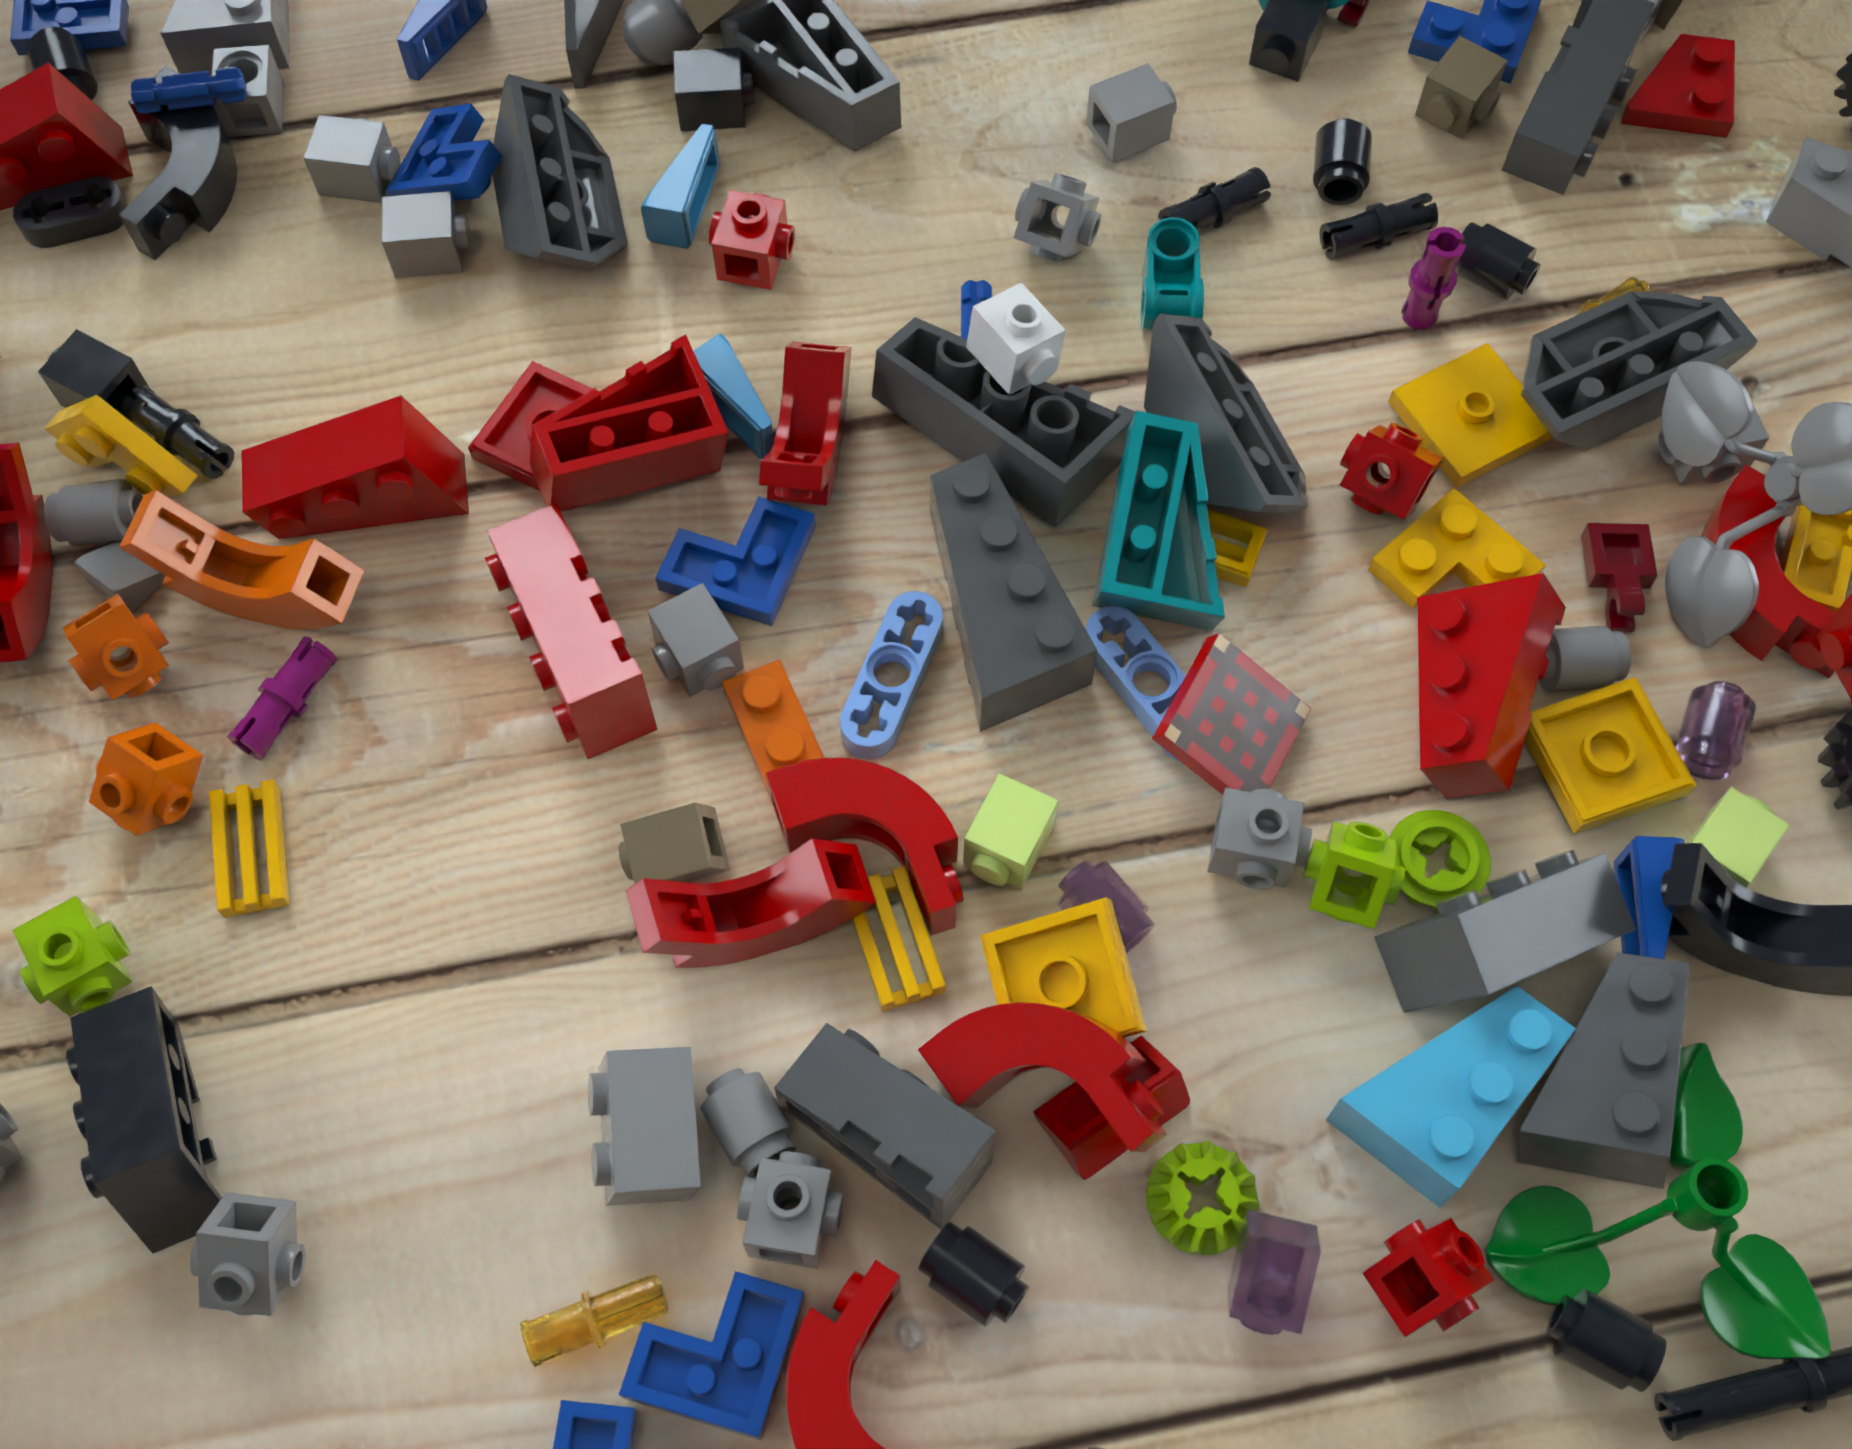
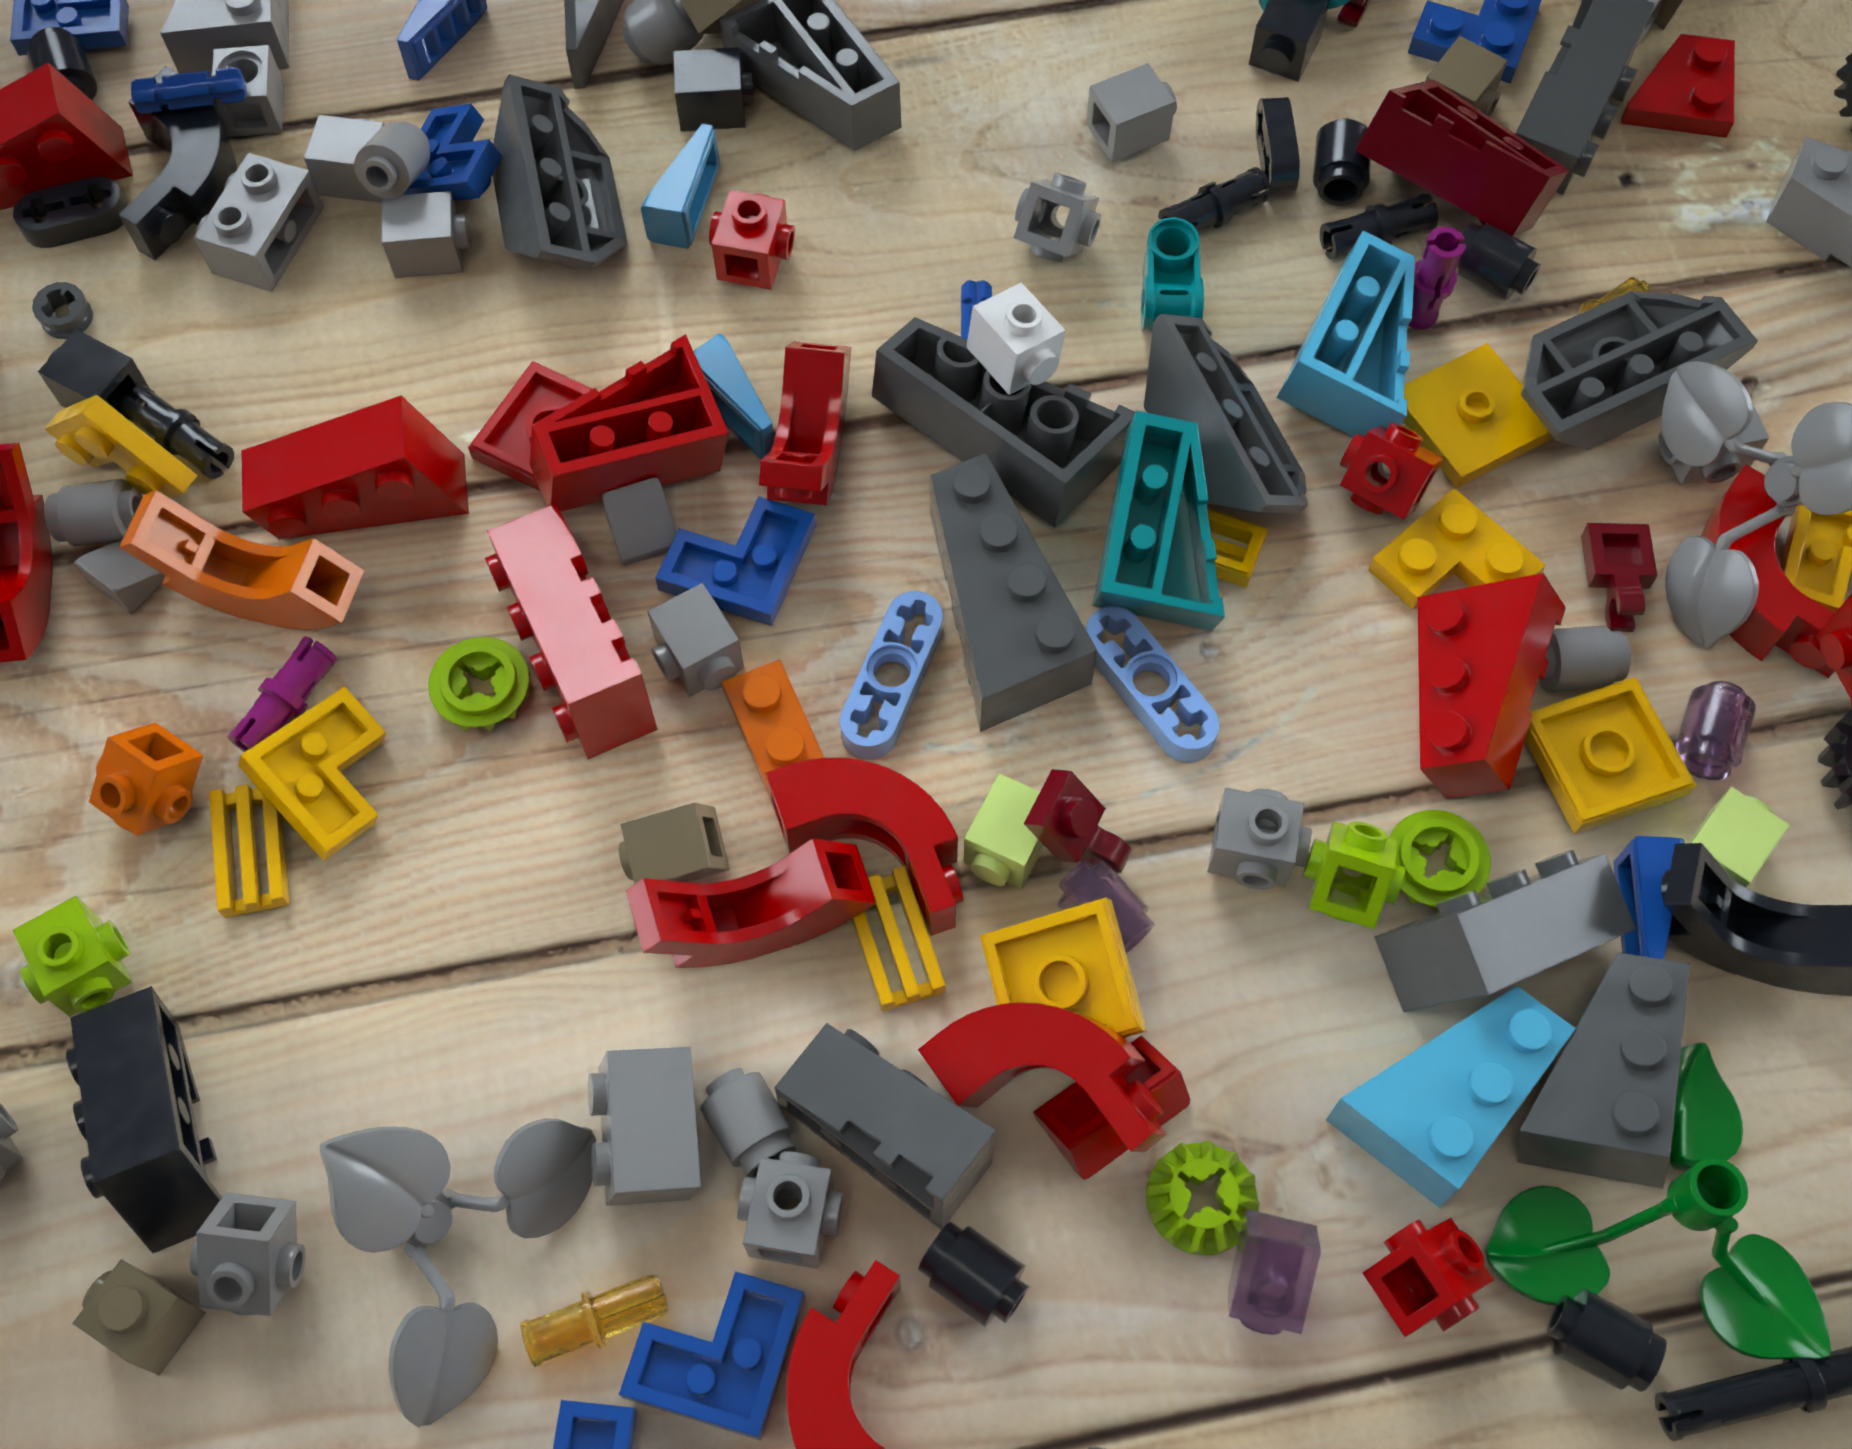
(57, 295): none -> dark grey bush
(104, 630): orange brick -> none
(137, 1317): none -> dark tan brick
(259, 221): none -> light grey brick
(303, 767): none -> yellow plate
(392, 159): none -> light grey brick
(392, 1192): none -> light grey plant
(481, 659): none -> lime gear
(639, 520): none -> light grey slope
(1067, 823): none -> dark red plate
(1231, 719): tile -> none
(1277, 144): none -> black beam
(1356, 348): none -> medium azure wedge
(1462, 156): none -> dark red wedge

